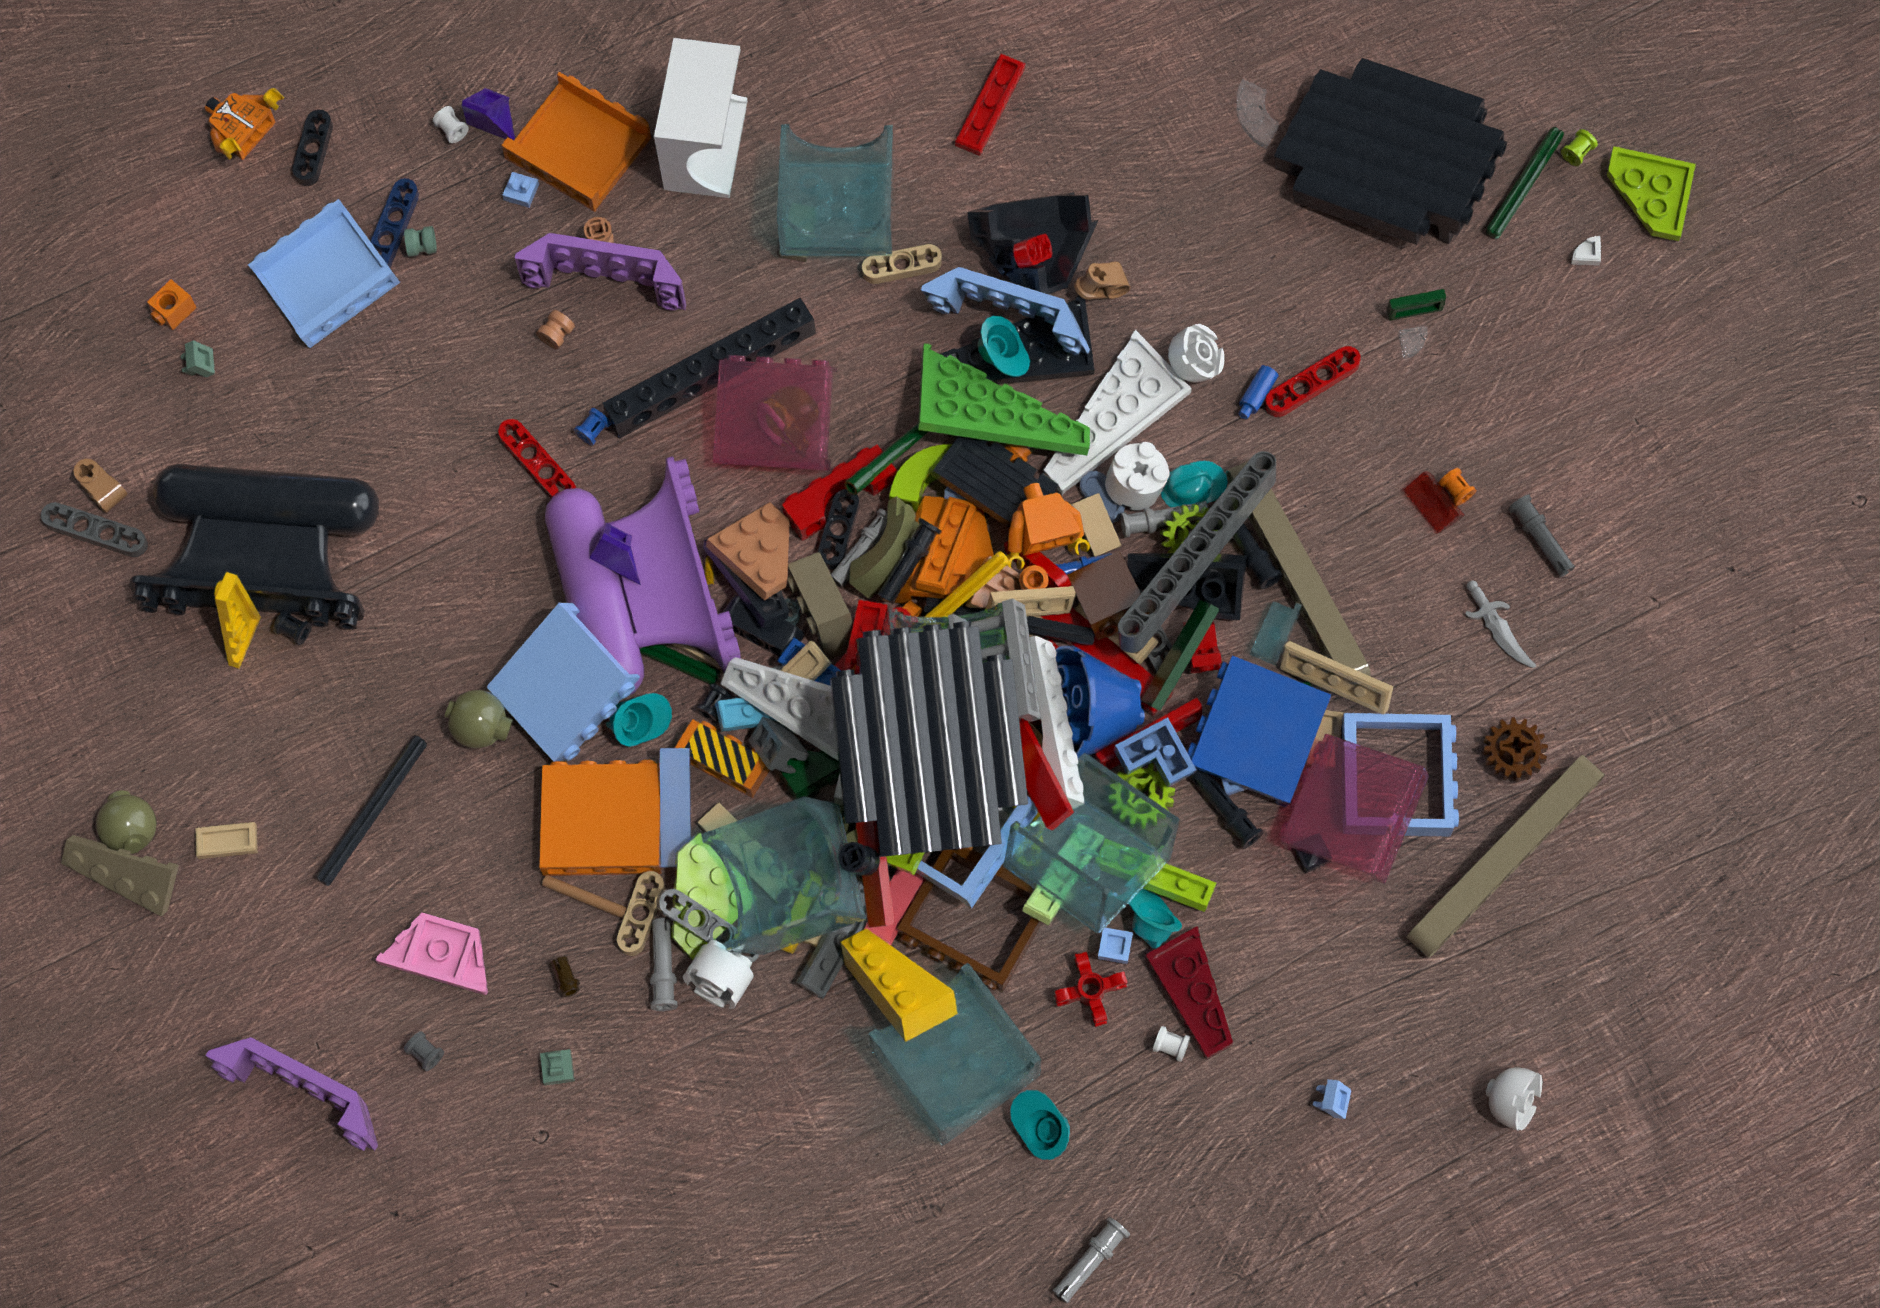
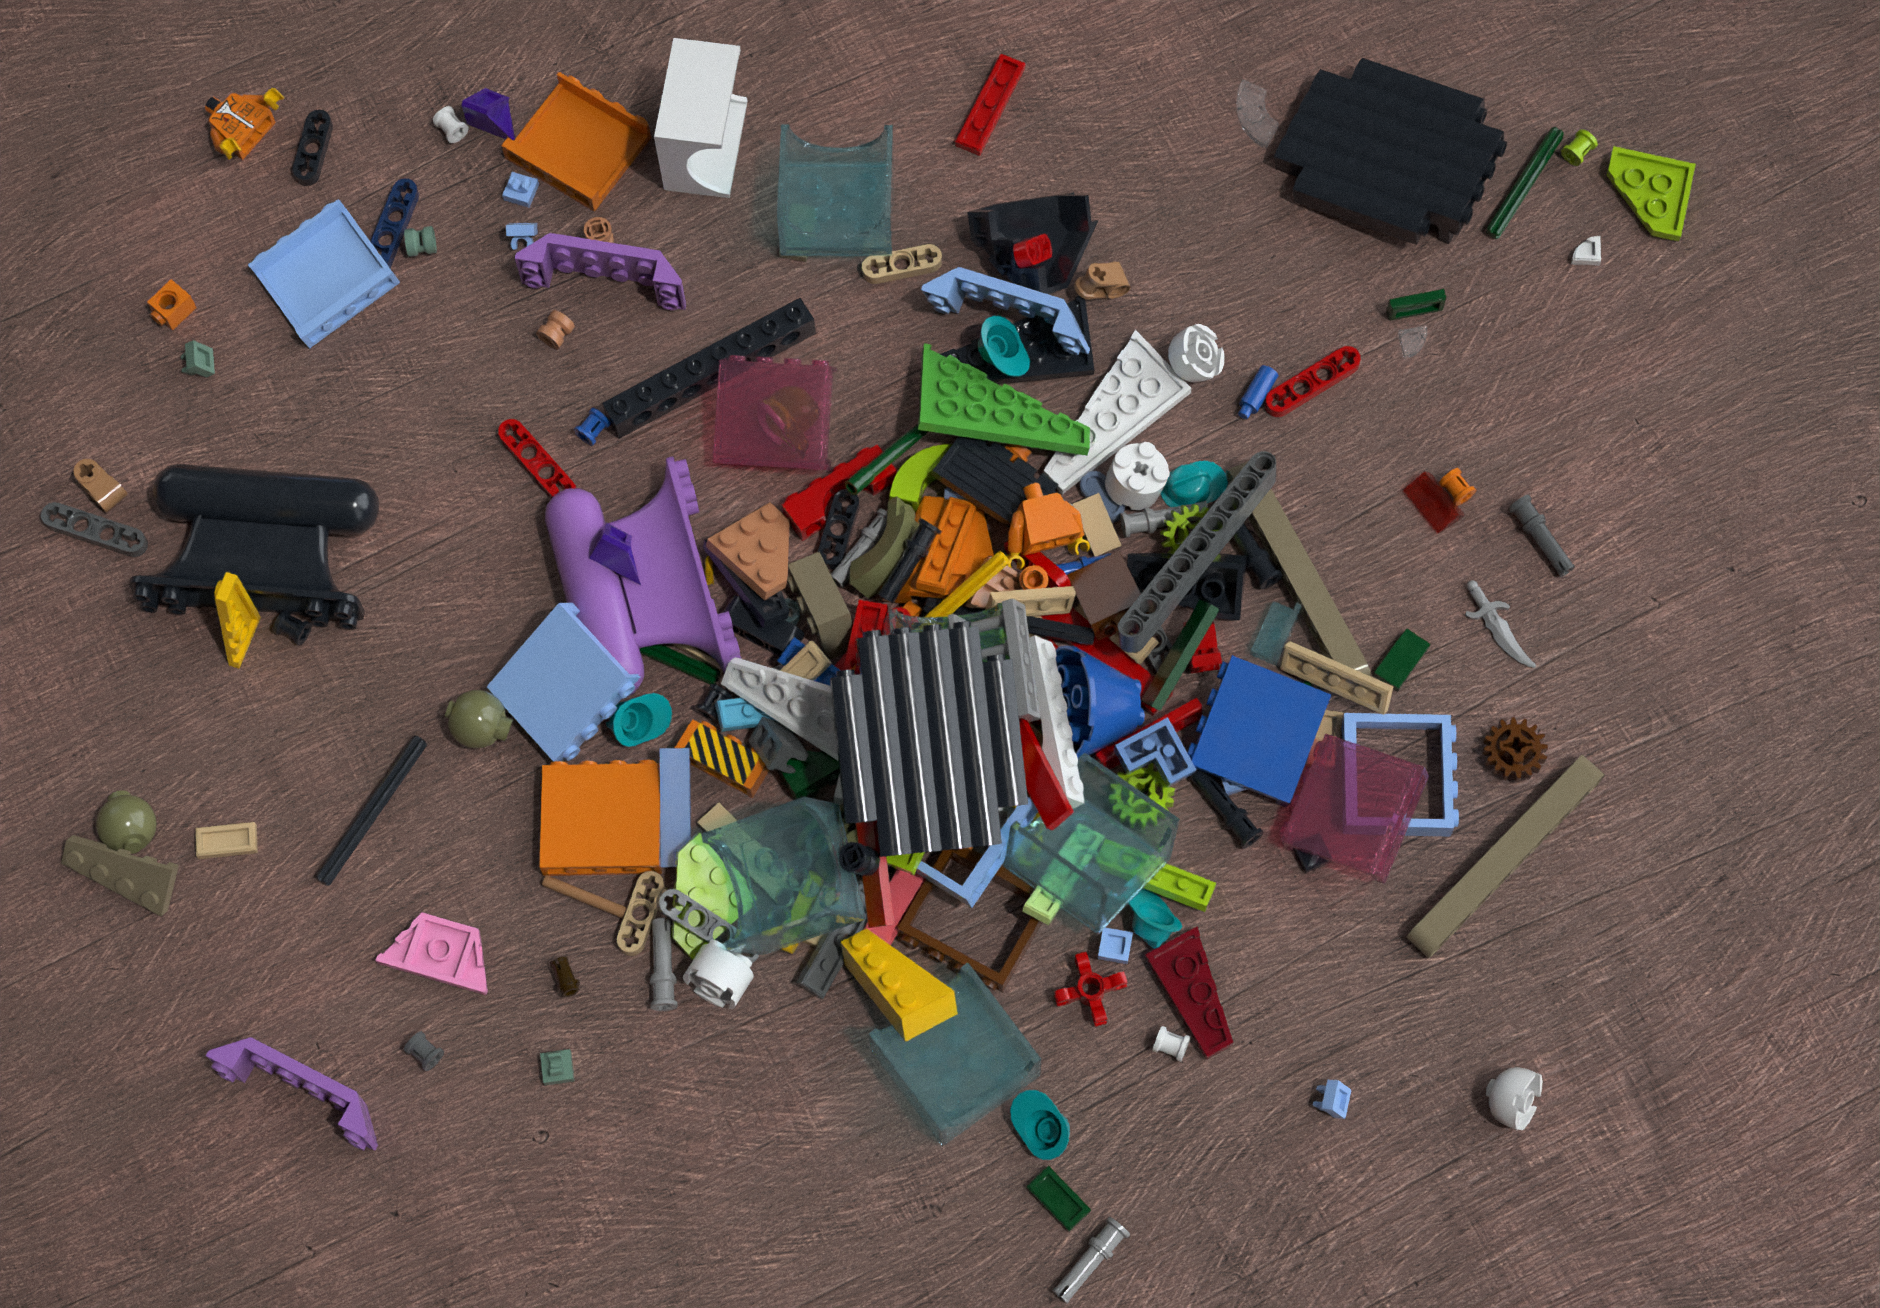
(521, 230): none -> light blue tile
(1058, 1199): none -> dark green tile
(1402, 659): none -> dark green tile

